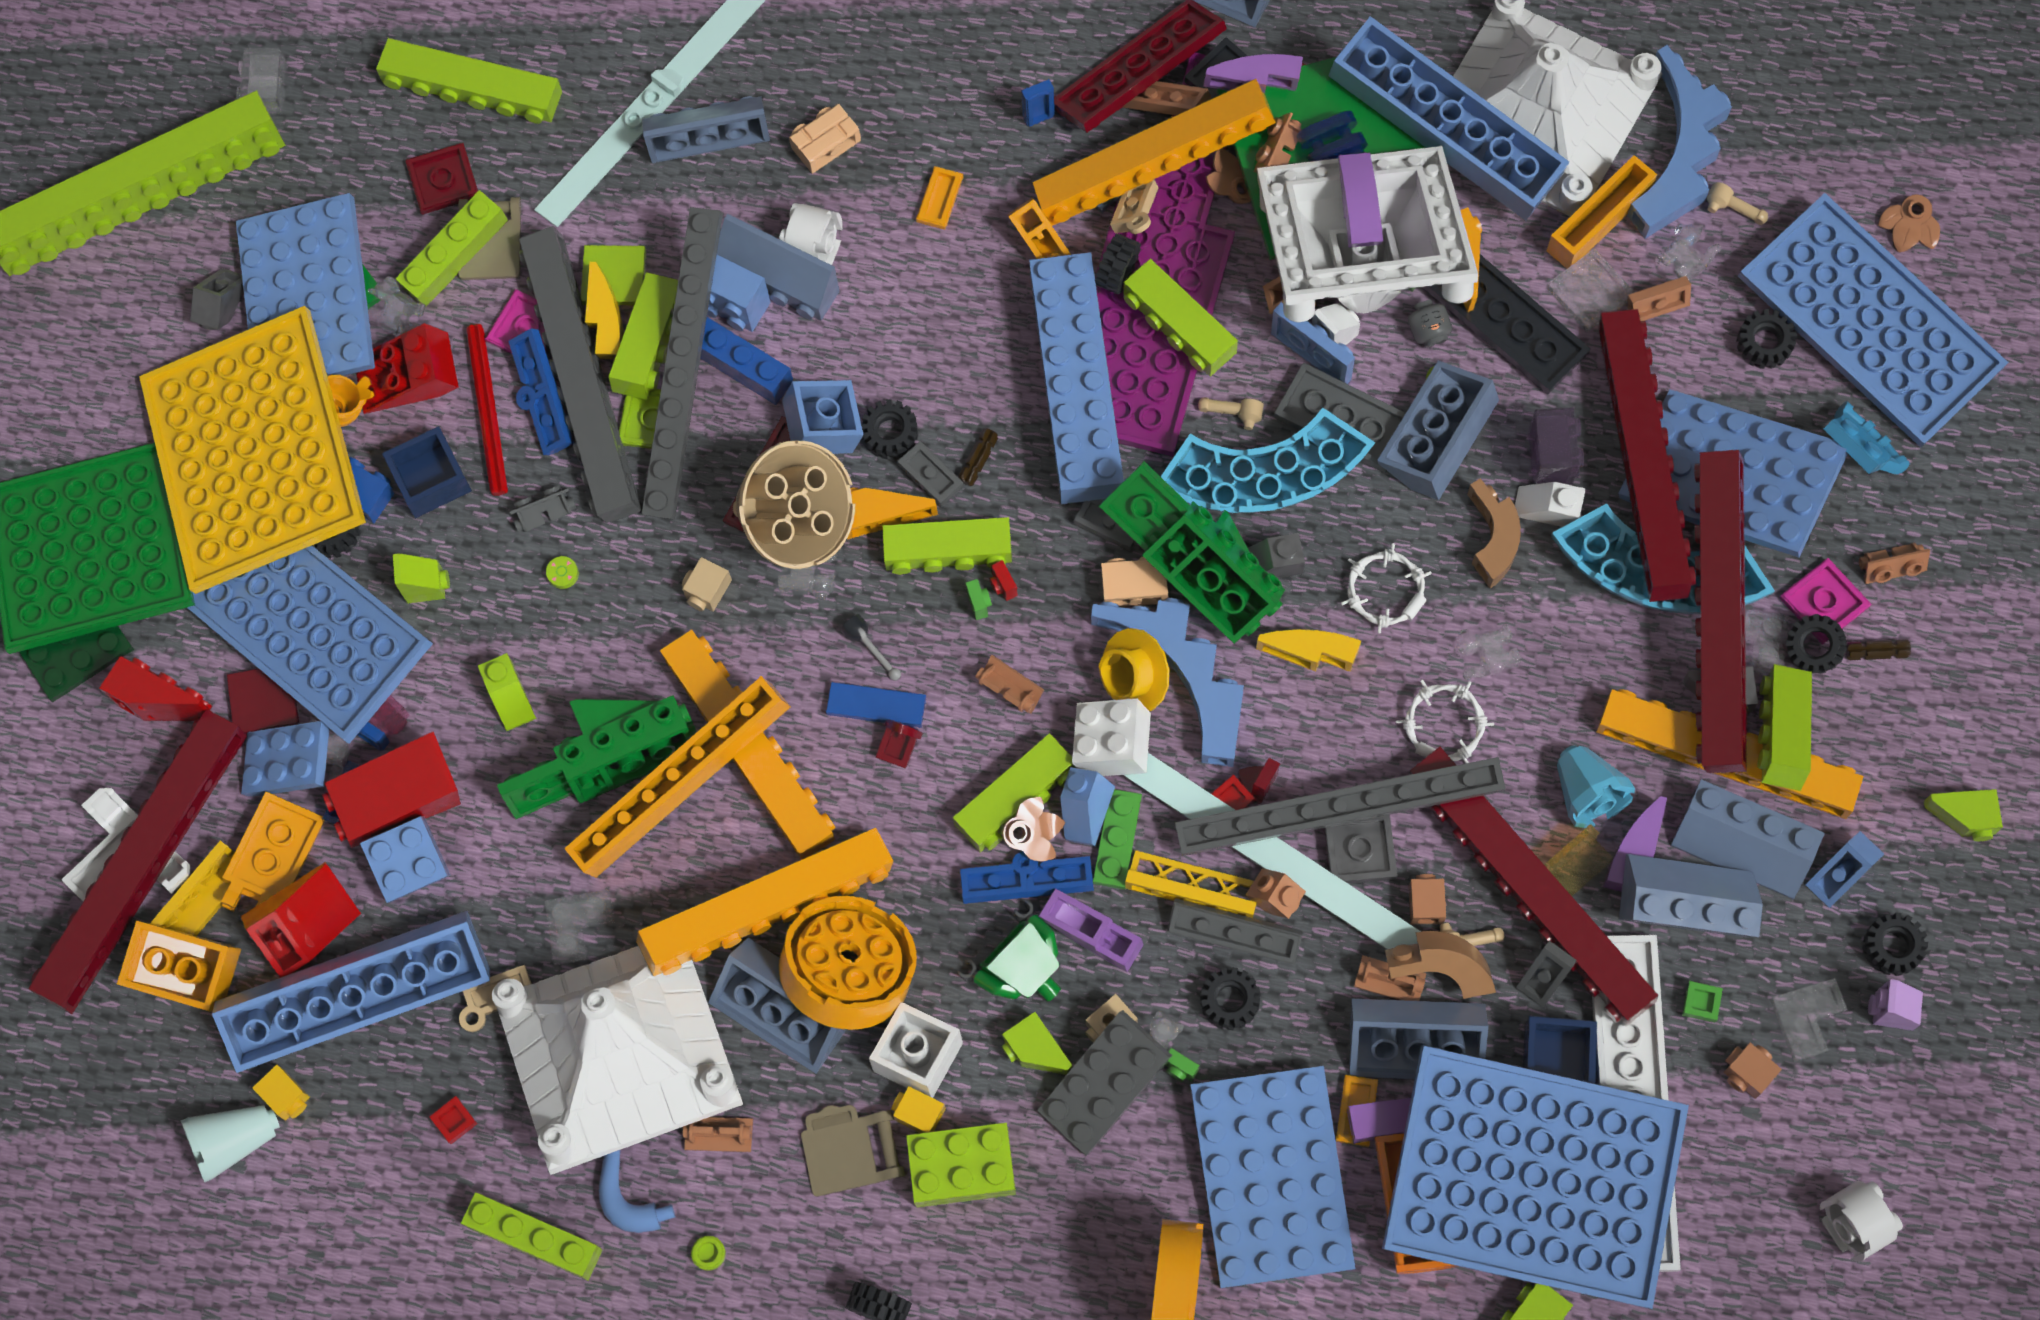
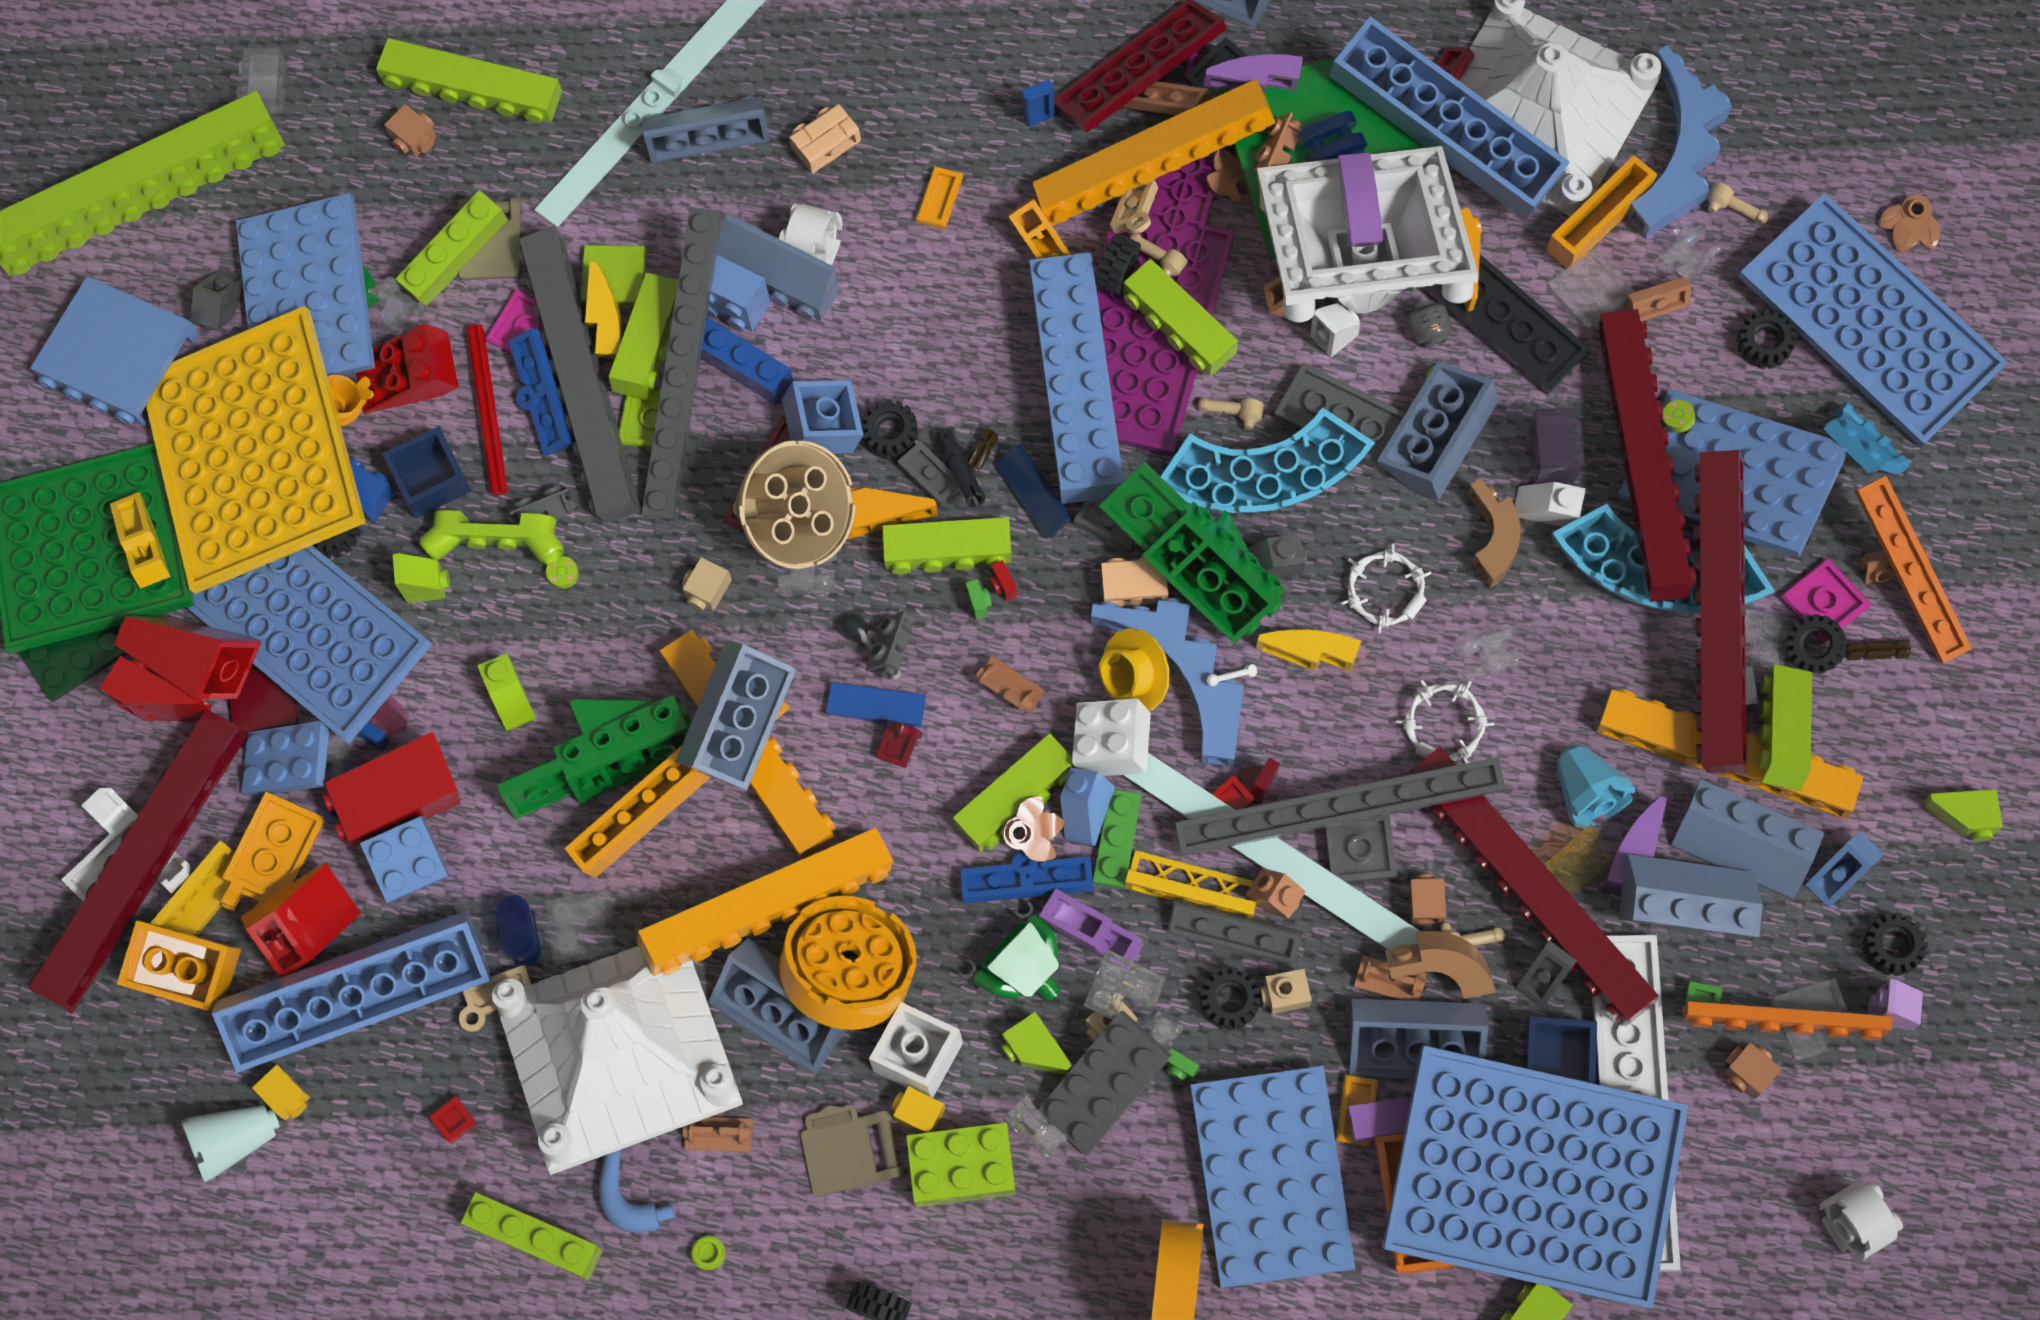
(111, 350): none -> medium blue panel
(139, 540): none -> yellow slope
(190, 655): none -> red slope
(411, 131): none -> nougat brick
(442, 178): dark red tile -> none
(454, 528): none -> lime plate
(518, 930): none -> clear blue brick
(736, 714): none -> sand blue slope
(893, 633): none -> dark grey hinge
(956, 459): none -> black pin
(1033, 491): none -> dark blue tile
(1034, 1128): none -> clear animal
(1121, 978): none -> clear plate
(1171, 261): none -> tan piece
(1249, 671): none -> white hinge
(1286, 991): none -> tan brick
(1314, 345): medium blue plate -> none
(1455, 61): none -> dark red tile
(1678, 416): none -> lime tile
(1773, 1019): none -> orange plate
(1913, 569): none -> orange plate

